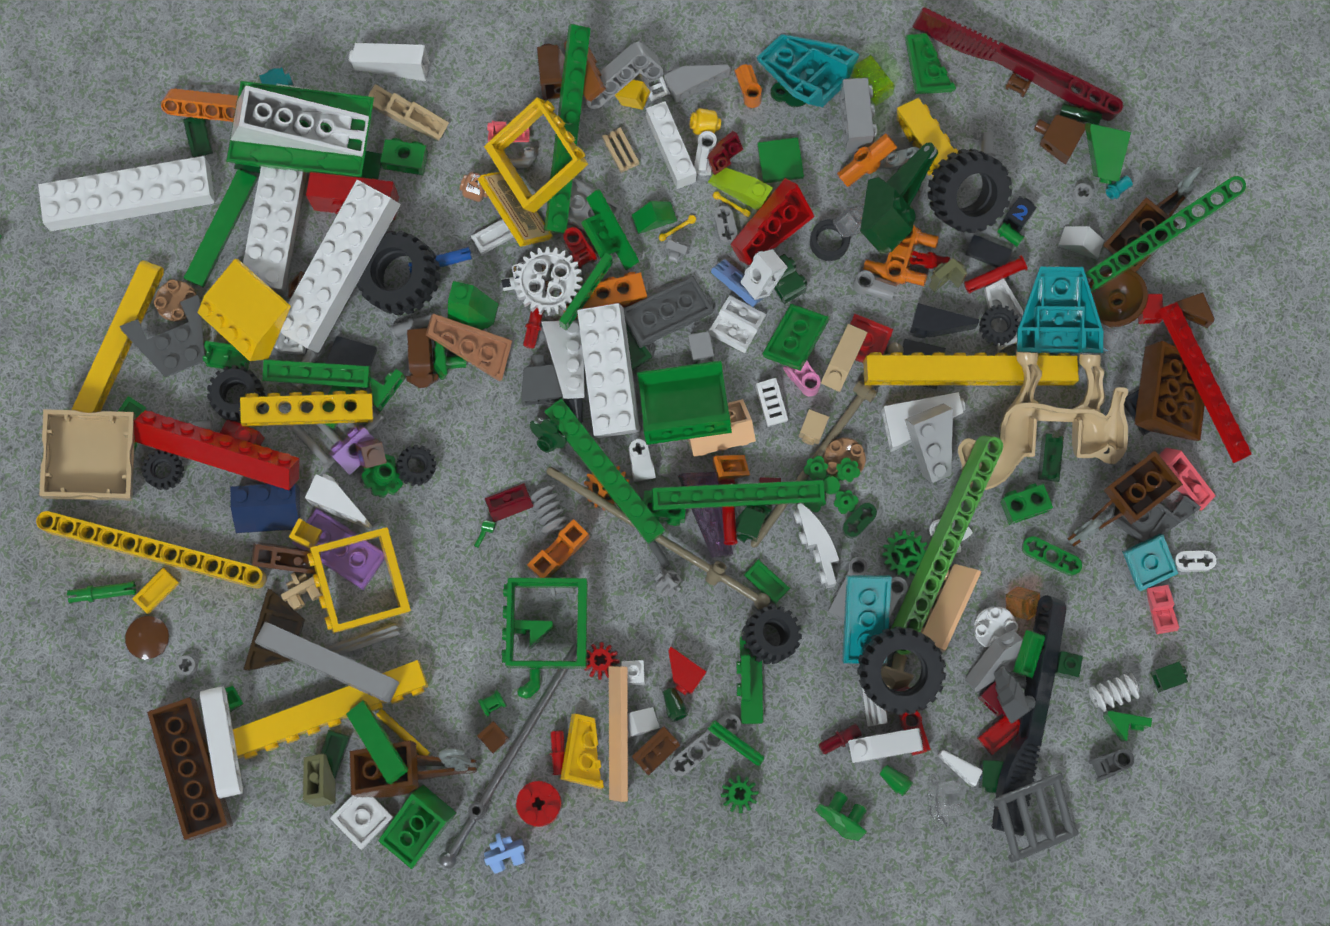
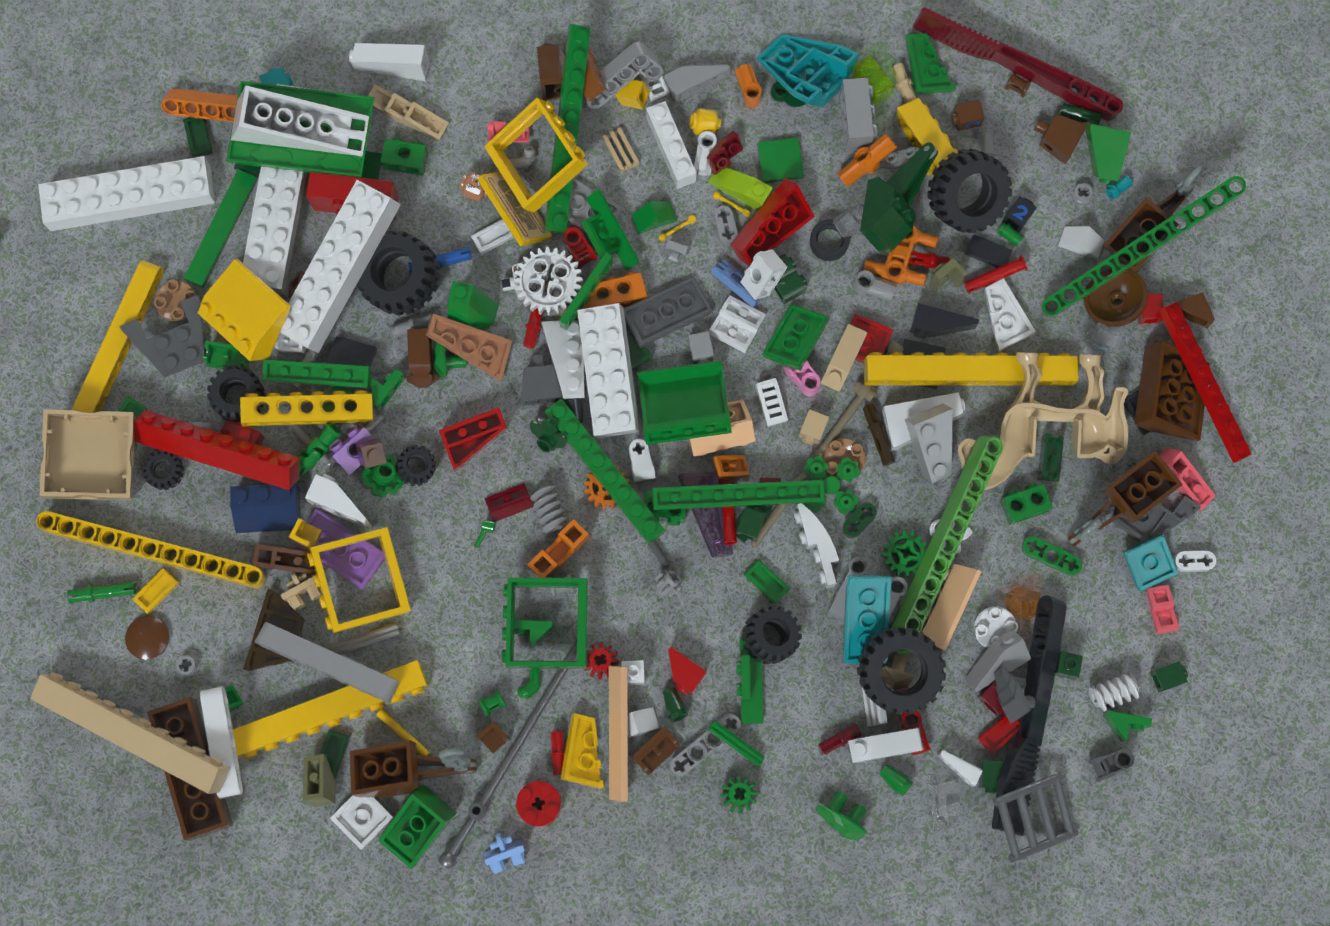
(130, 733): none -> tan brick
(312, 454): none -> green piece
(377, 742): green tile -> none
(471, 436): none -> red wedge
(715, 572): dark tan bar -> none
(878, 435): none -> dark brown axle
(903, 84): none -> tan pin
(967, 115): none -> reddish brown brick
(999, 337): black tyre -> none
(1029, 653): green tile -> none
(1060, 314): teal wedge -> none

